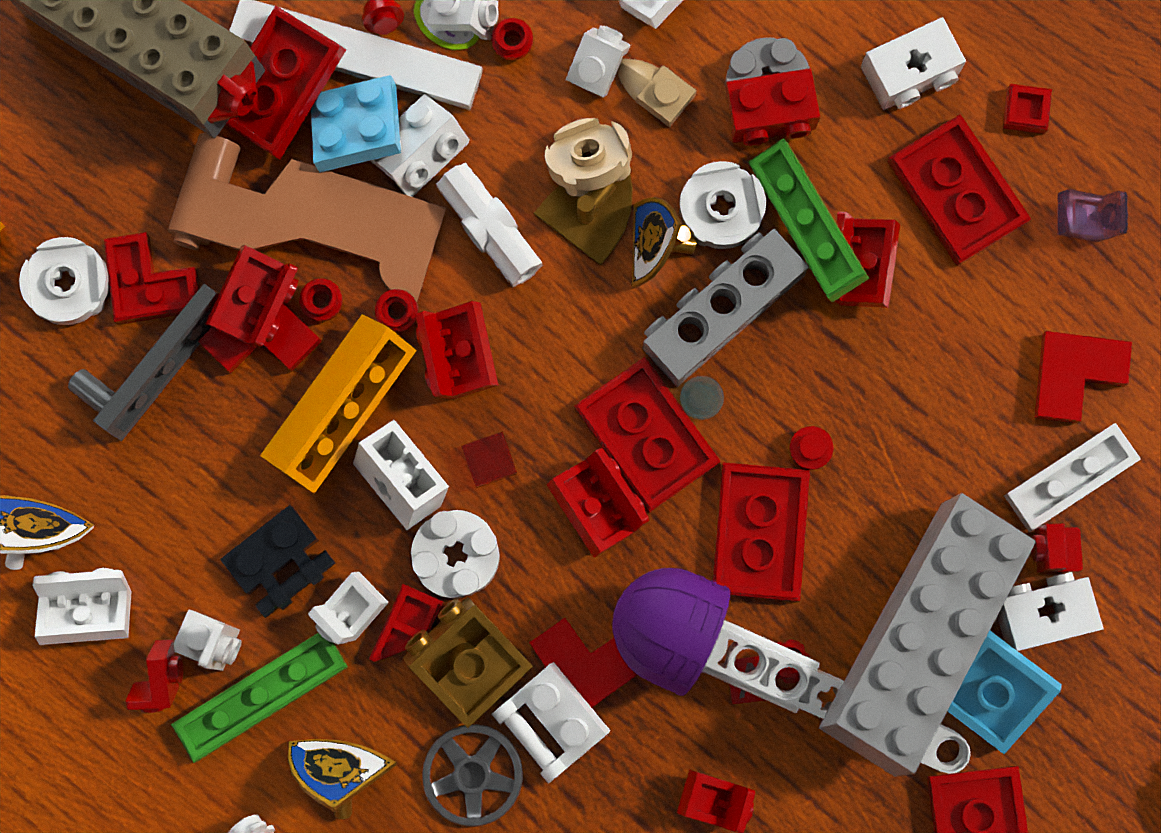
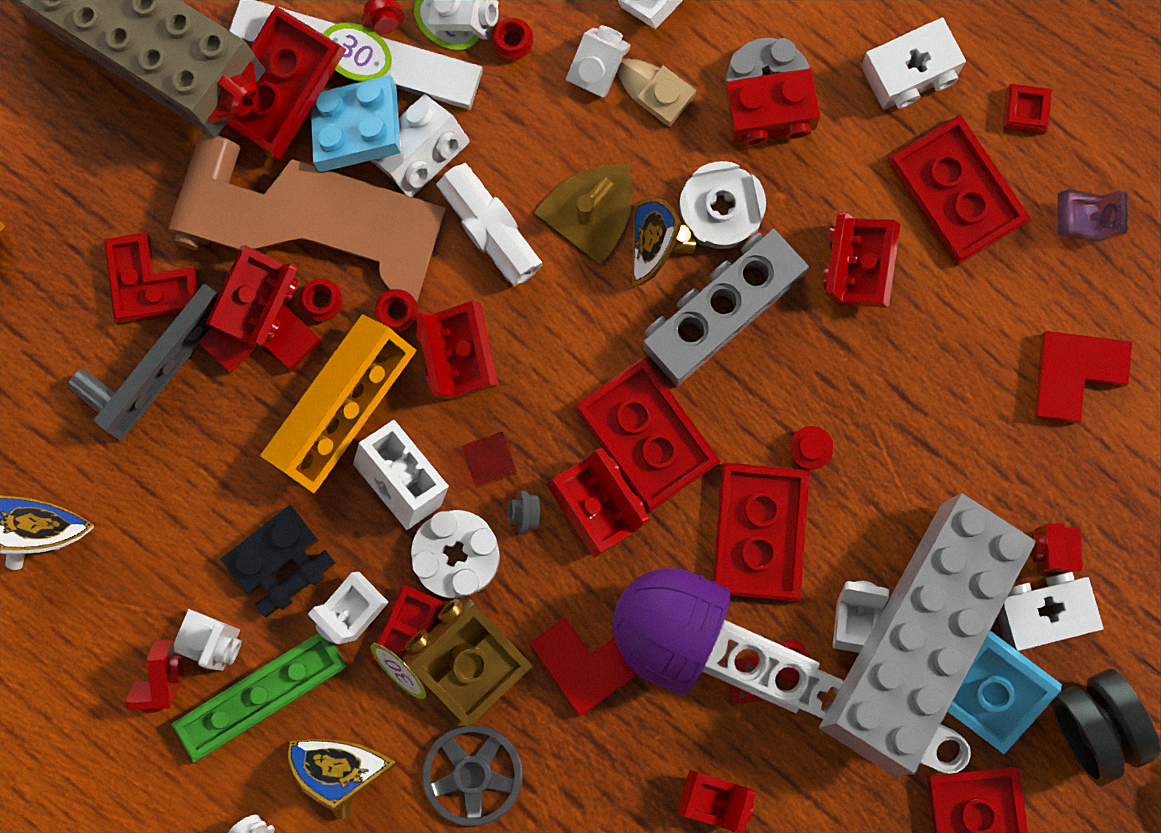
(47, 264): white plate -> none
(82, 606): white bracket -> none
(366, 51): none -> sticker
(398, 671): none -> sticker
(524, 512): none -> dark grey plate
(561, 712): white plate -> none
(583, 174): tan plate -> none
(701, 397): clear light blue plate -> none
(808, 220): bright green tile -> none
(857, 614): none -> white bracket
(1072, 477): white plate -> none
(1106, 726): none -> pearl dark grey wheel

